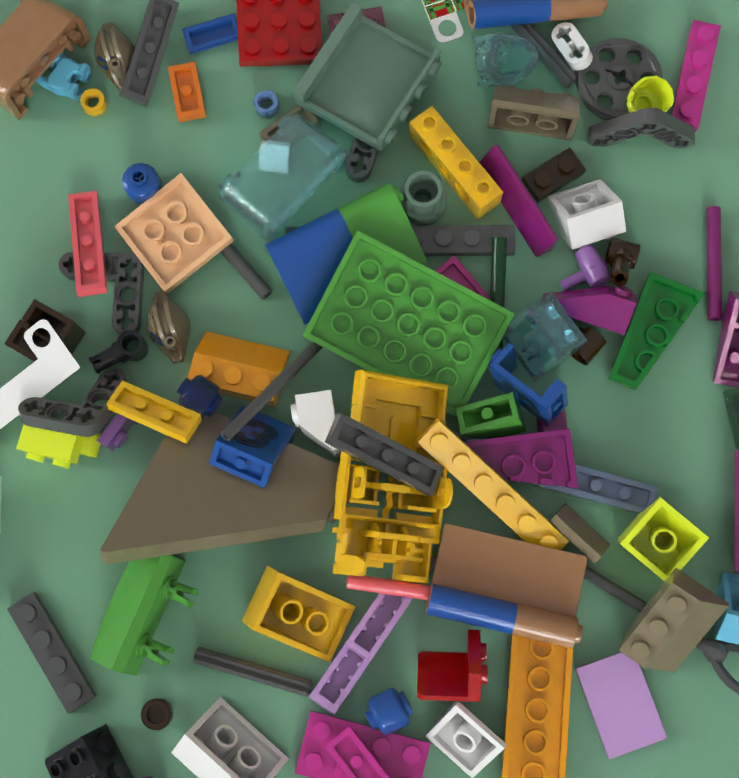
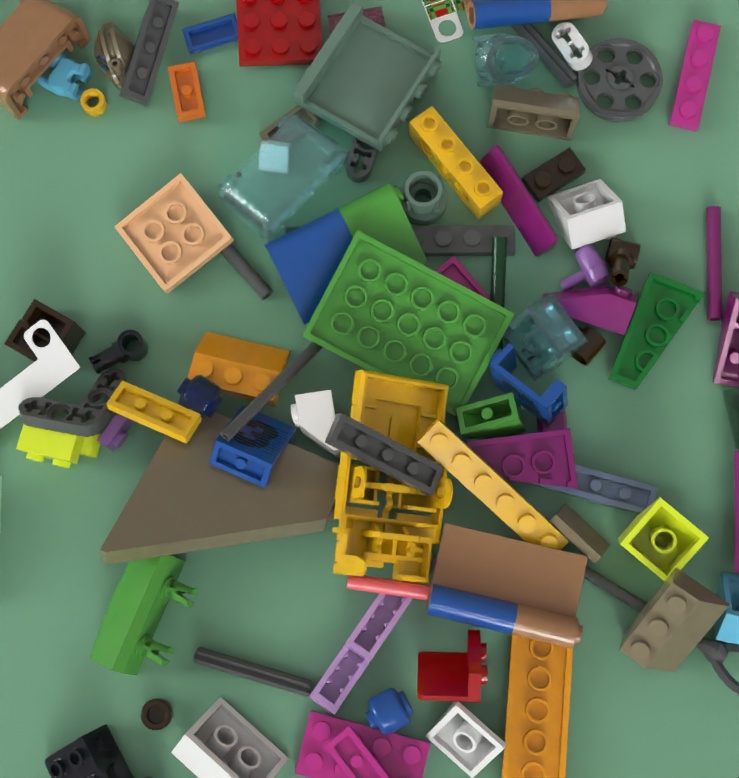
(51, 652): dark grey plate -> none
(87, 244): coral plate -> none
(116, 274): dark grey beam -> none
(141, 182): blue head -> none
(168, 327): dark tan hat -> none
(261, 97): medium blue axle -> none
(298, 614): yellow slope -> none
(620, 704): lavender tile -> none
(644, 121): dark grey beam -> none
(650, 93): neon yellow hair -> none

